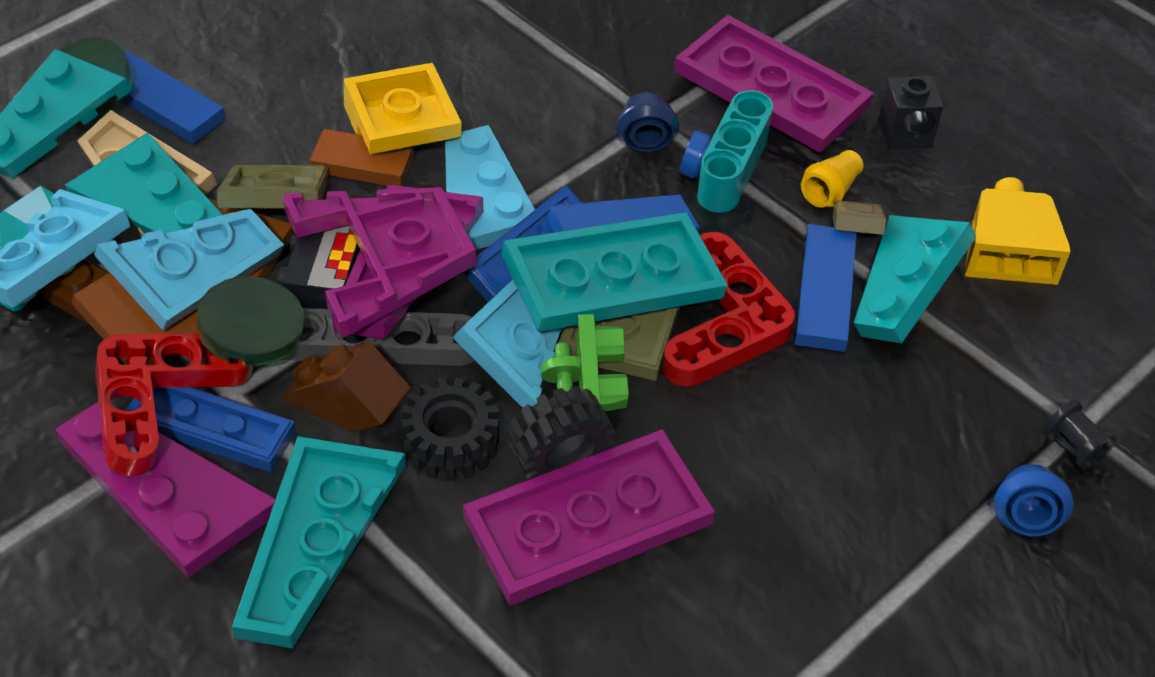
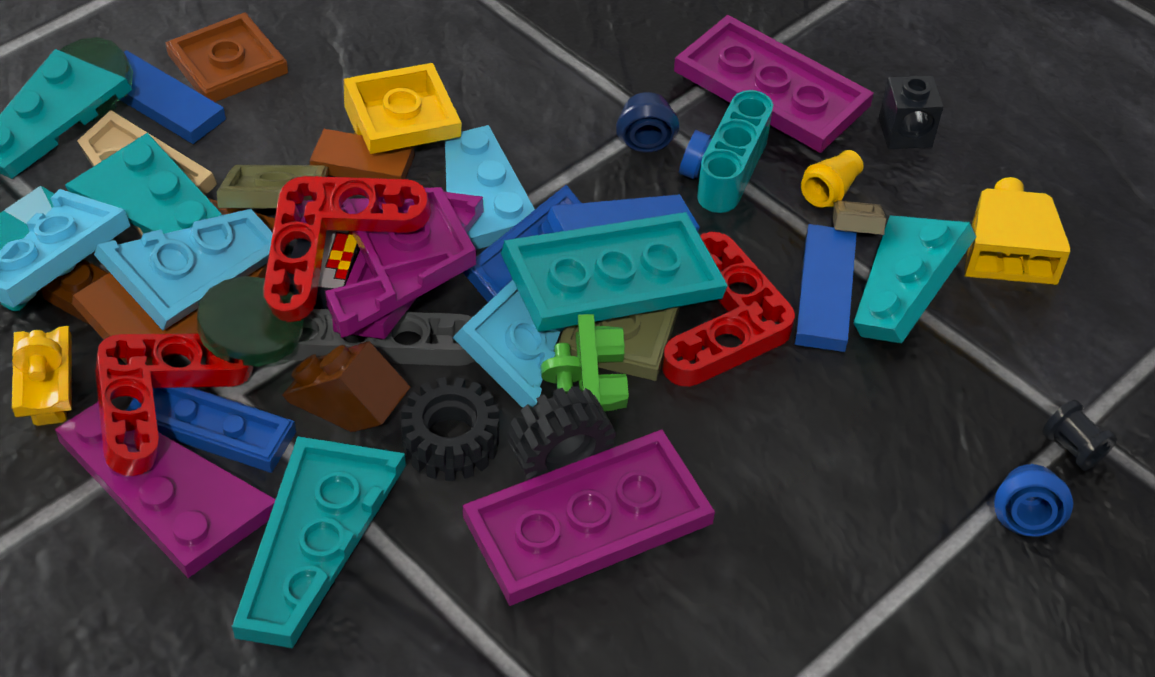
(42, 375): none -> yellow hips
(226, 57): none -> dark orange tile
(327, 214): none -> red beam

